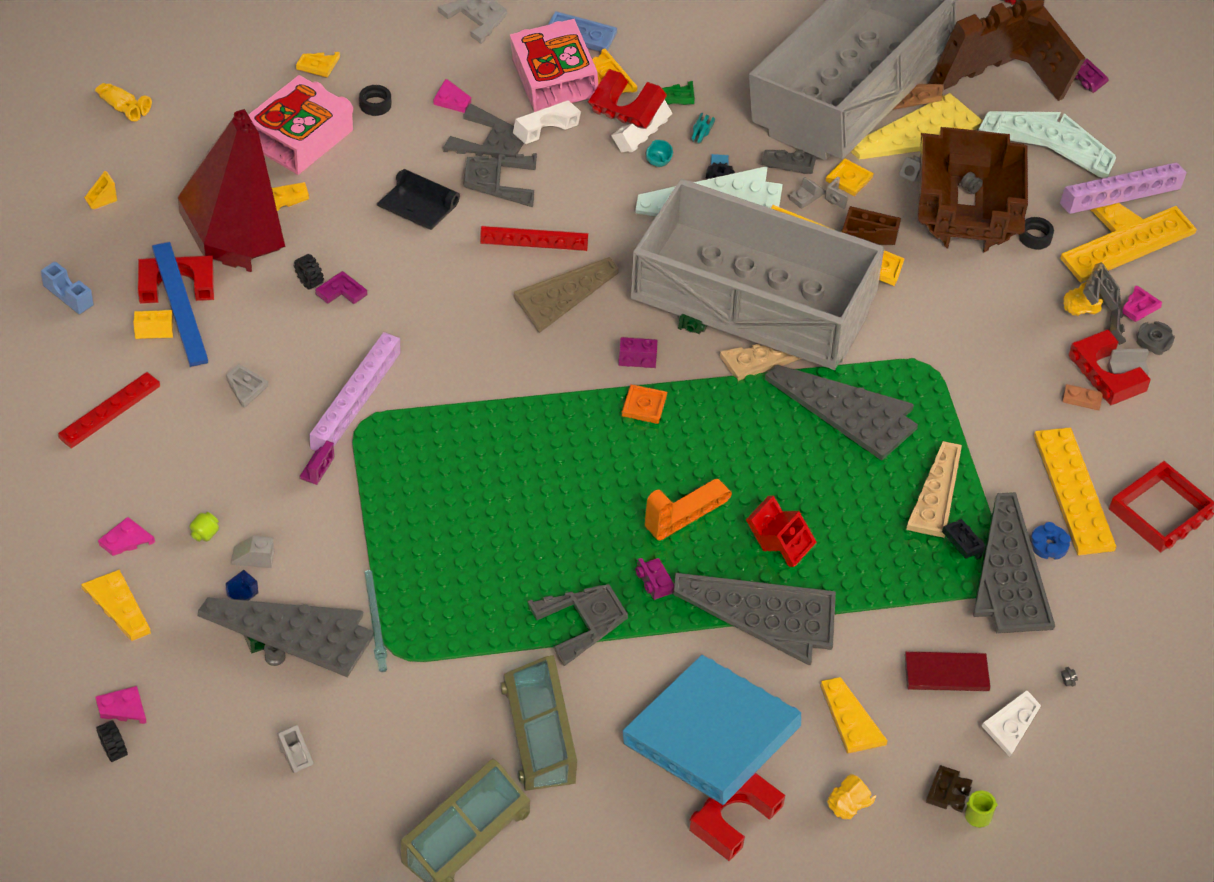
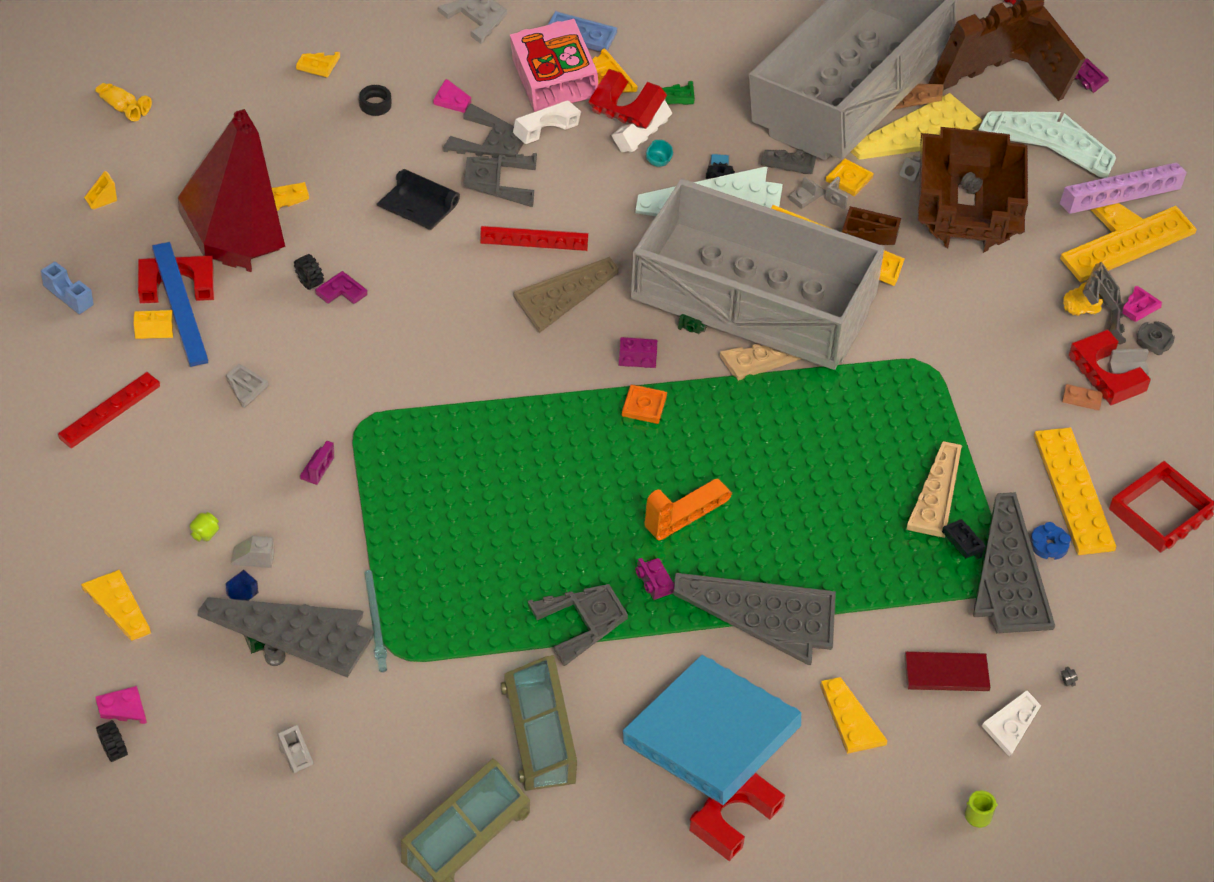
(125, 537): dark pink wing -> none
(301, 123): bright pink brick -> none
(356, 391): lavender brick -> none
(701, 128): teal arm -> none
(781, 531): red bracket -> none
(850, 797): yellow hair -> none
(863, 416): dark grey wing -> none
(943, 787): dark brown plate -> none
(1037, 242): black tyre -> none

